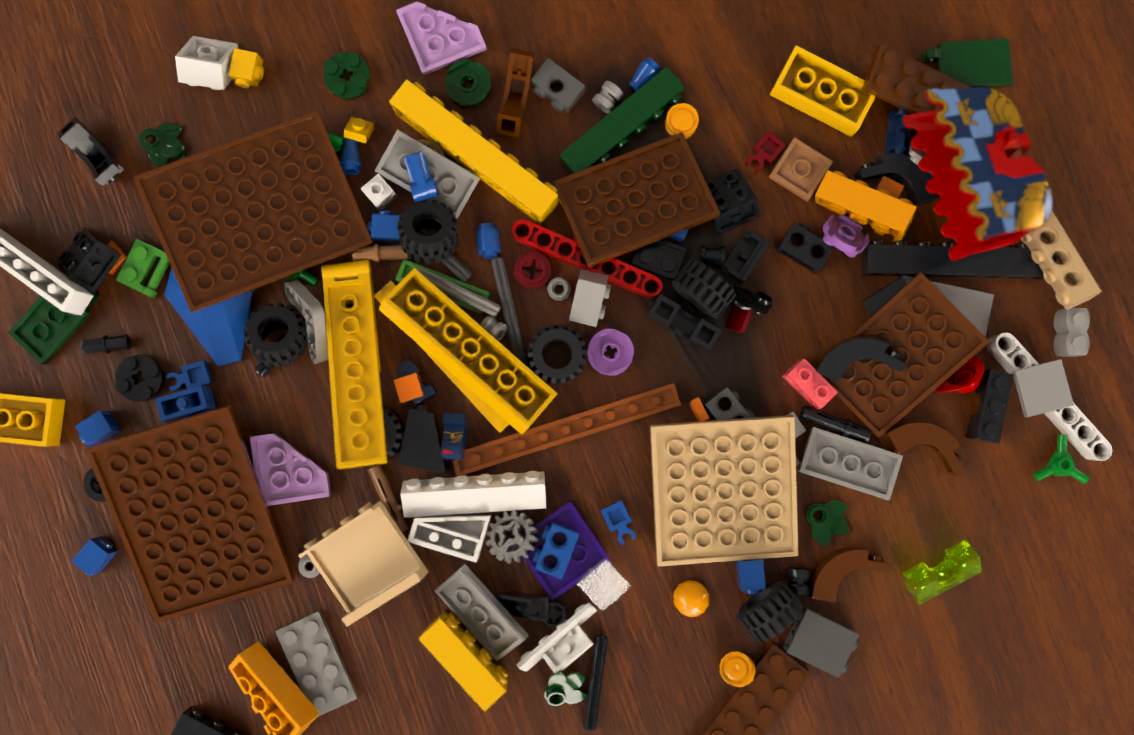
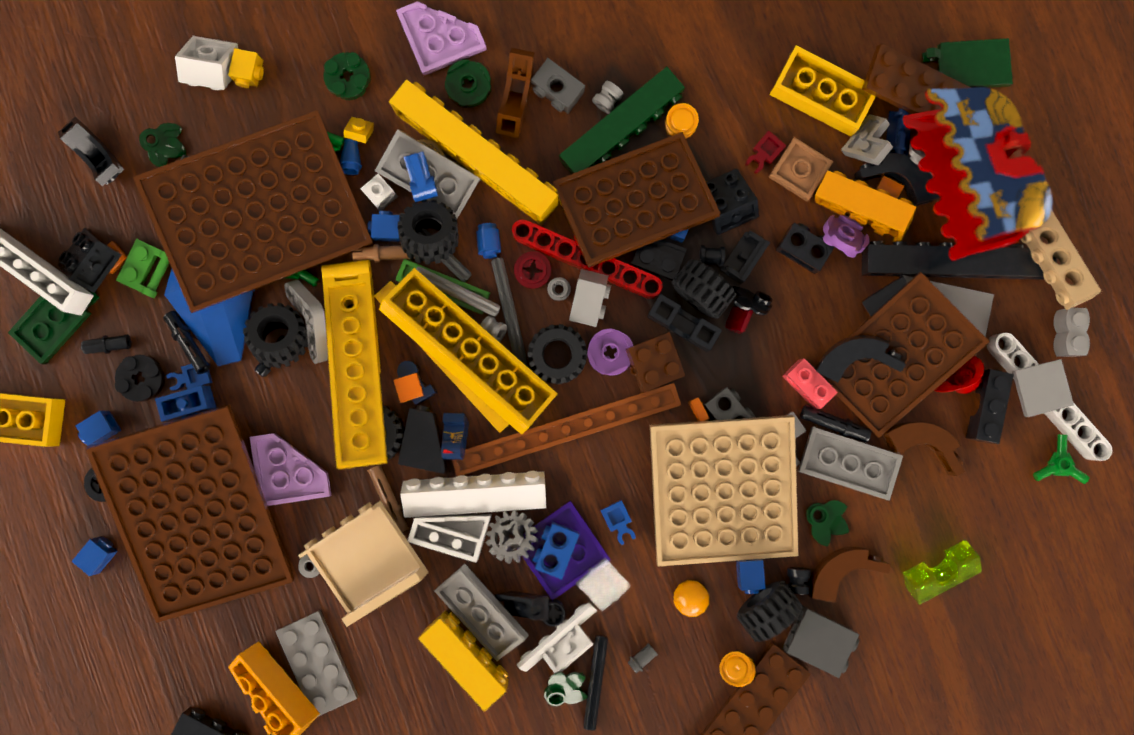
(173, 321): none -> black pin
(642, 658): none -> dark grey pin
(644, 73): blue cone -> none
(655, 362): none -> reddish brown plate
(866, 143): none -> light grey plate

